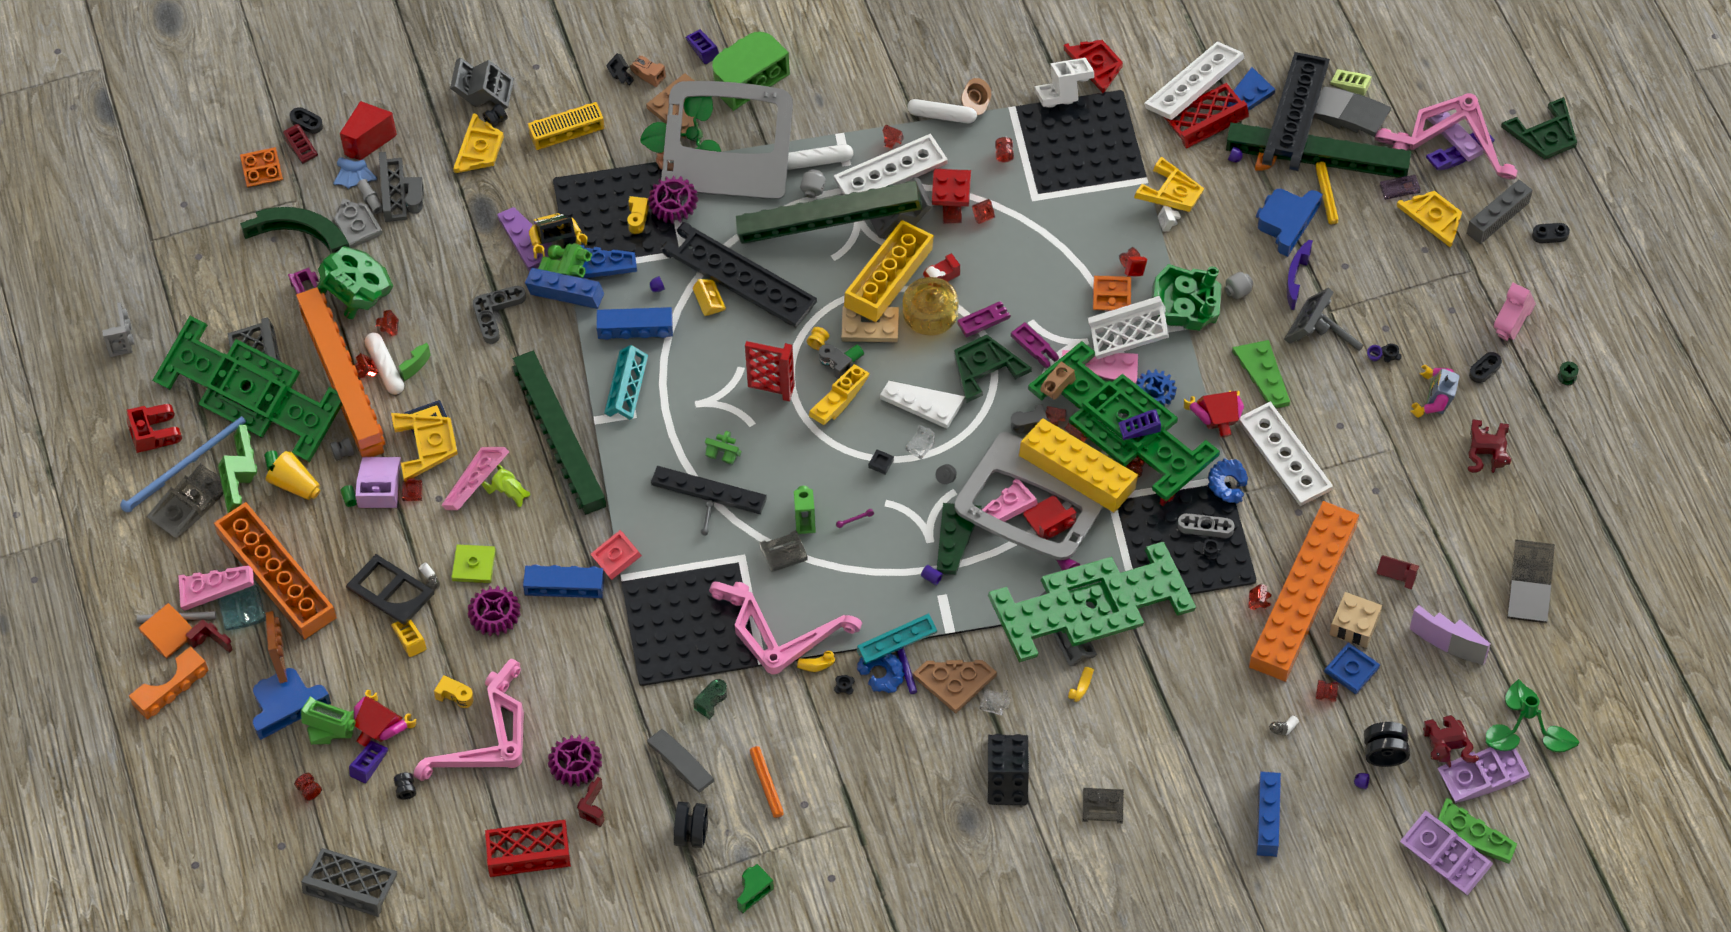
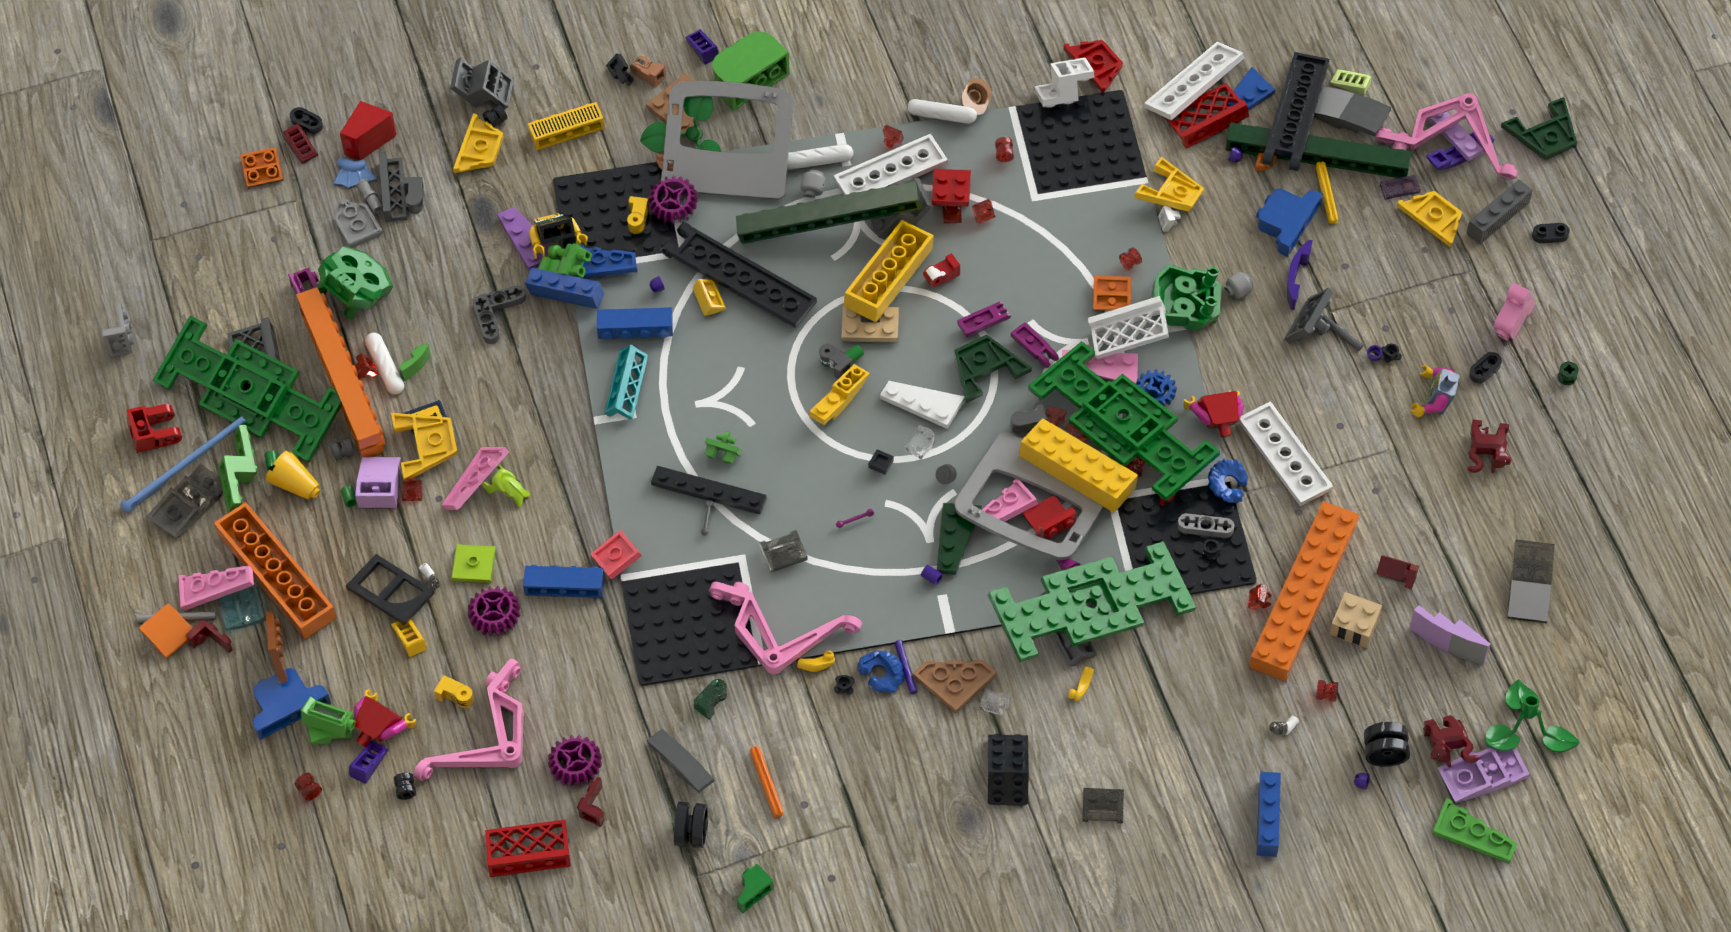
(151, 699): orange arch -> none
(299, 220): dark green arch -> none
(342, 893): dark grey fence -> none
(388, 323): clear red tile -> none
(559, 433): dark green brick -> none
(783, 370): red fence -> none
(804, 502): bright green torso -> none
(817, 338): yellow wheel -> none
(897, 639): teal fence -> none
(930, 306): clear yellow wheel -> none
(1058, 380): medium nougat leg -> none
(1135, 266): red tile -> none
(1146, 417): dark purple slope -> none
(1263, 371): bright green wing -> none
(1352, 668): blue plate -> none
(1446, 852): lavender slope -> none

